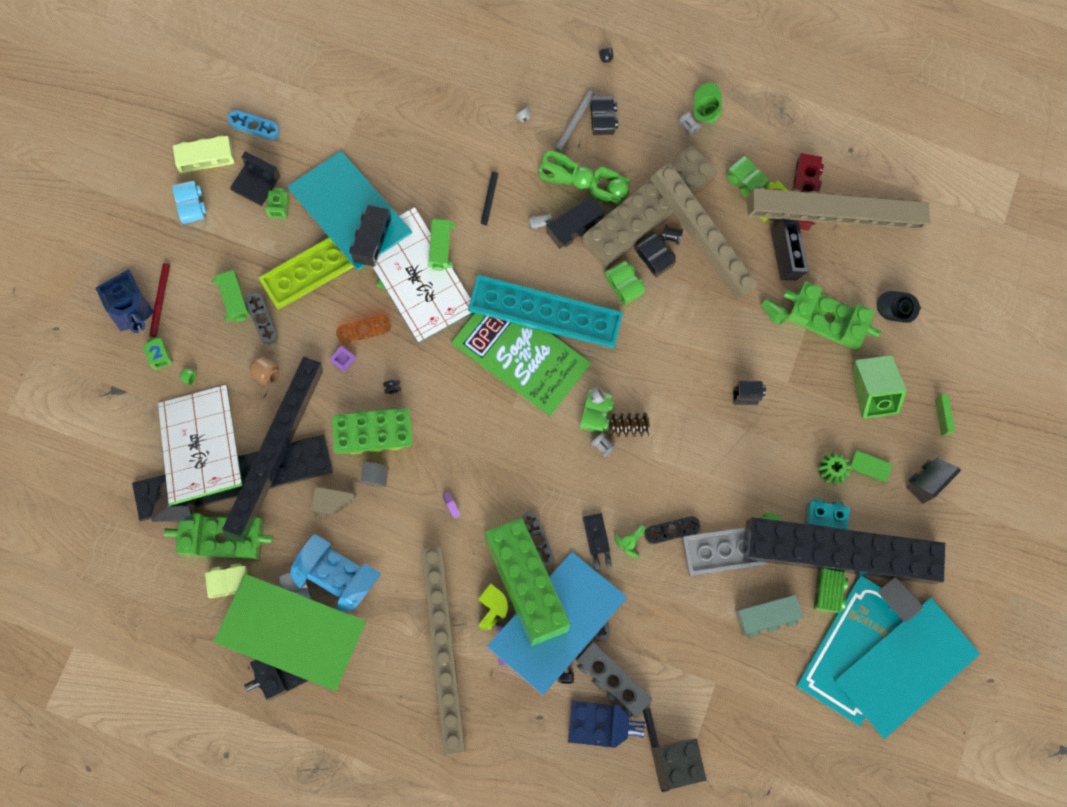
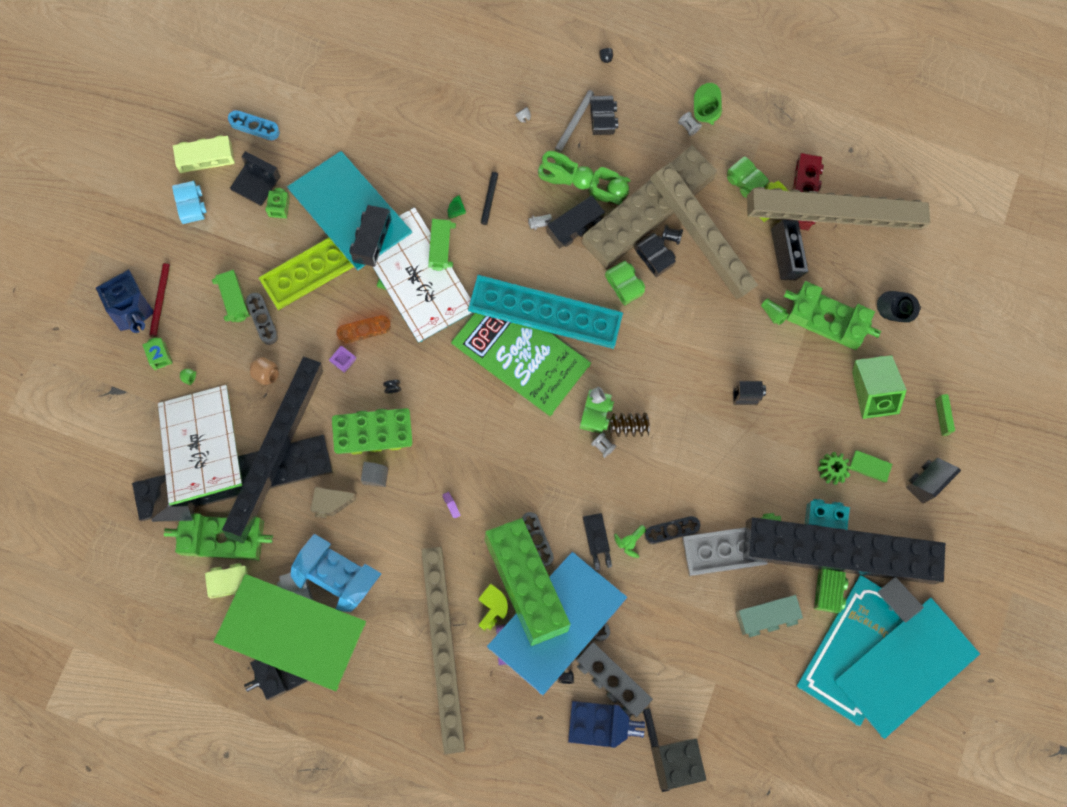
(456, 208): none -> green tile

